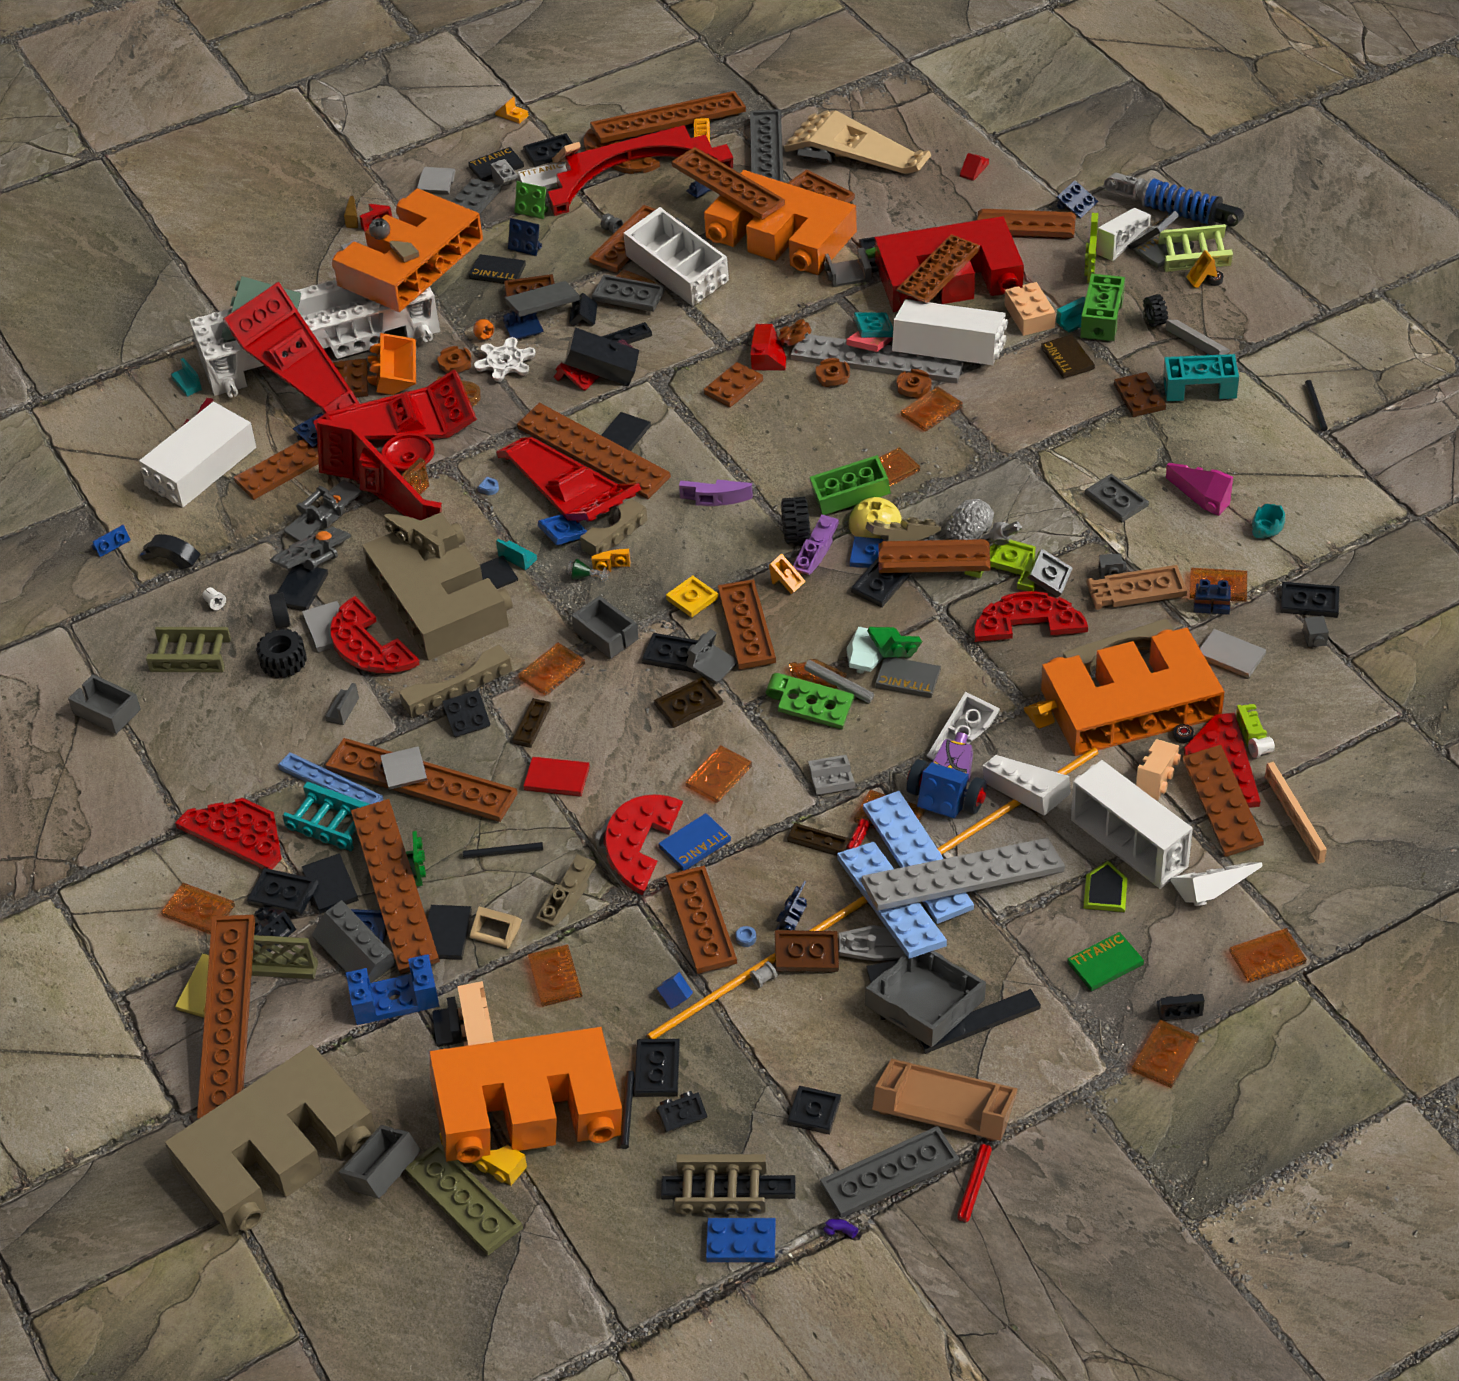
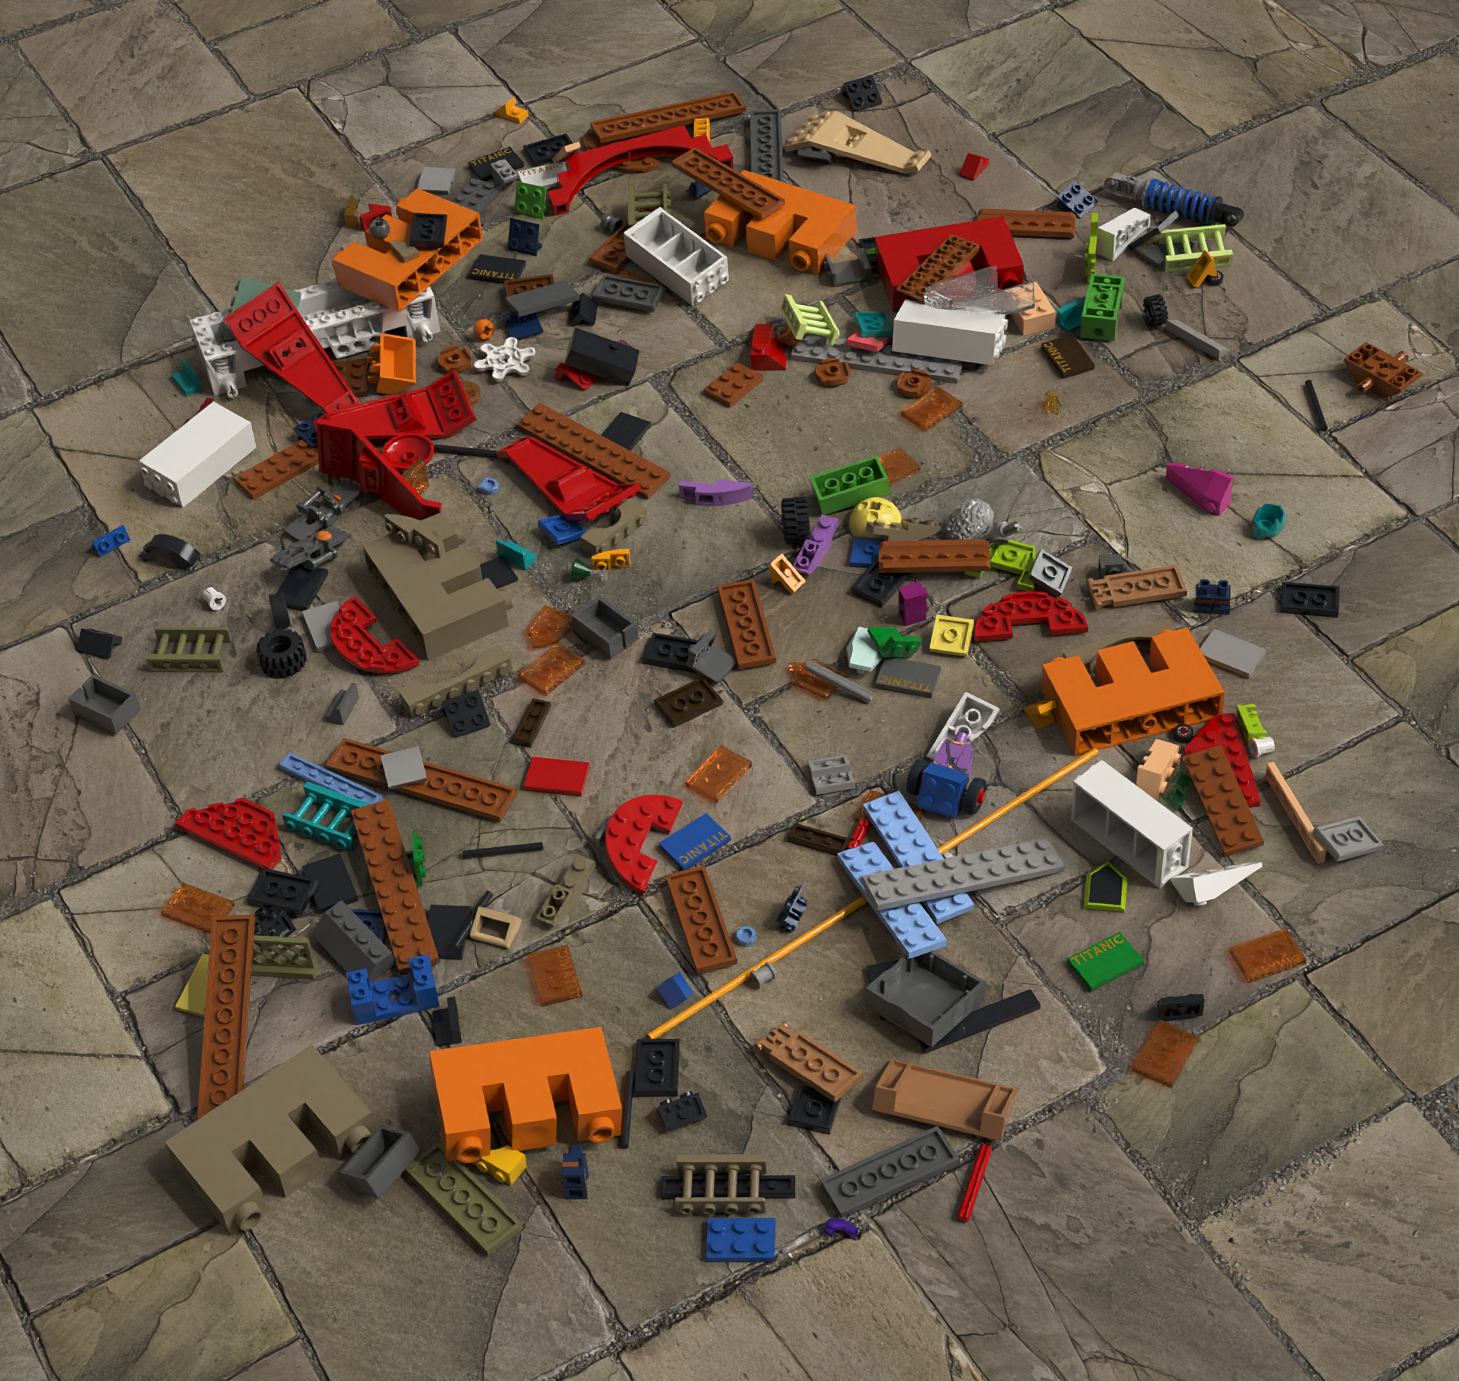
(97, 642): none -> black panel
(428, 230): none -> black tile
(464, 450): none -> black bar
(469, 923): none -> black bar
(475, 1014): light nougat wedge -> none
(548, 627): none -> clear orange tile
(575, 1173): none -> dark blue hips
(631, 334): black tile -> none
(634, 206): none -> olive fence
(692, 596): yellow plate -> none
(782, 685): bright green hinge -> none
(806, 951): reddish brown plate -> none
(809, 319): none -> yellowish green fence
(809, 1061): none -> medium nougat hinge
(818, 184): dark orange plate -> none
(862, 93): none -> black bracket
(870, 944): light grey piece -> none
(912, 603): none -> magenta brick
(951, 635): none -> light yellow hinge
(980, 294): none -> clear windscreen
(1026, 783): white wedge -> none
(1052, 399): none -> clear yellow piece
(1116, 497): dark grey tile -> none
(1139, 394): reddish brown plate -> none
(1176, 788): none -> clear green slope
(1184, 371): teal plate -> none
(1235, 578): clear orange tile -> none
(1315, 631): dark grey brick -> none
(1348, 838): none -> light grey tile
(1380, 371): none -> dark orange slope

